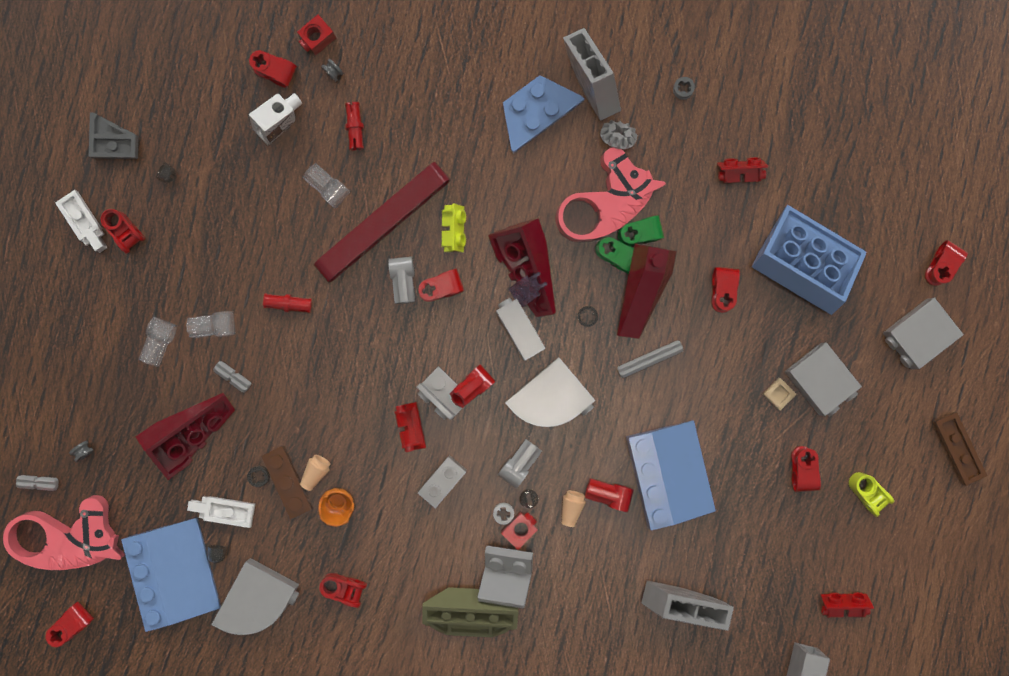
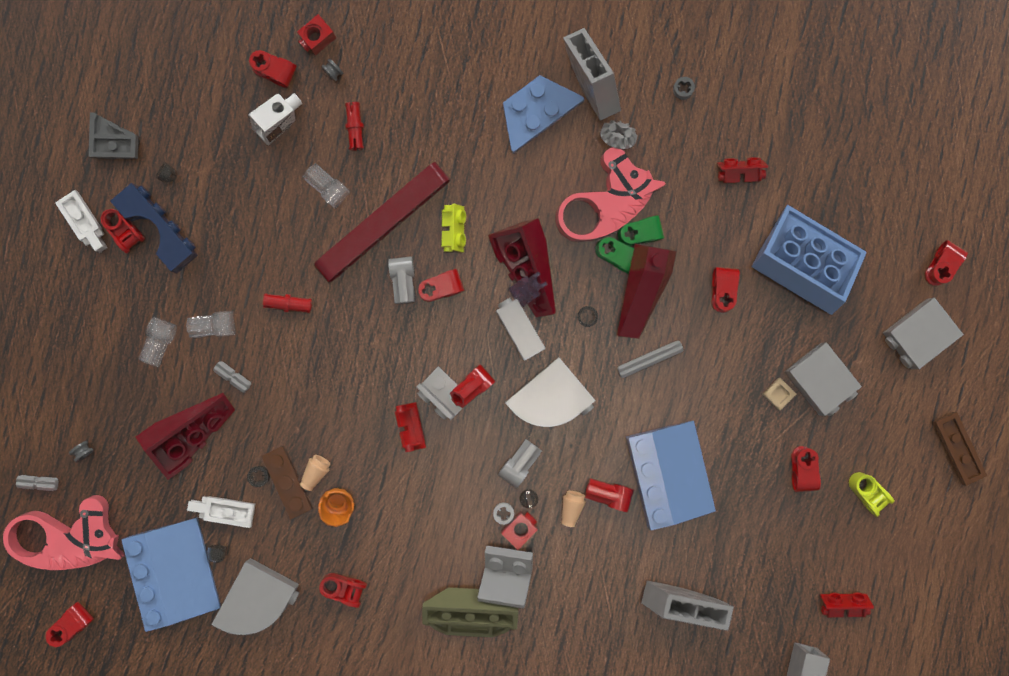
(173, 250): none -> dark blue arch
(442, 481): light grey brick -> none

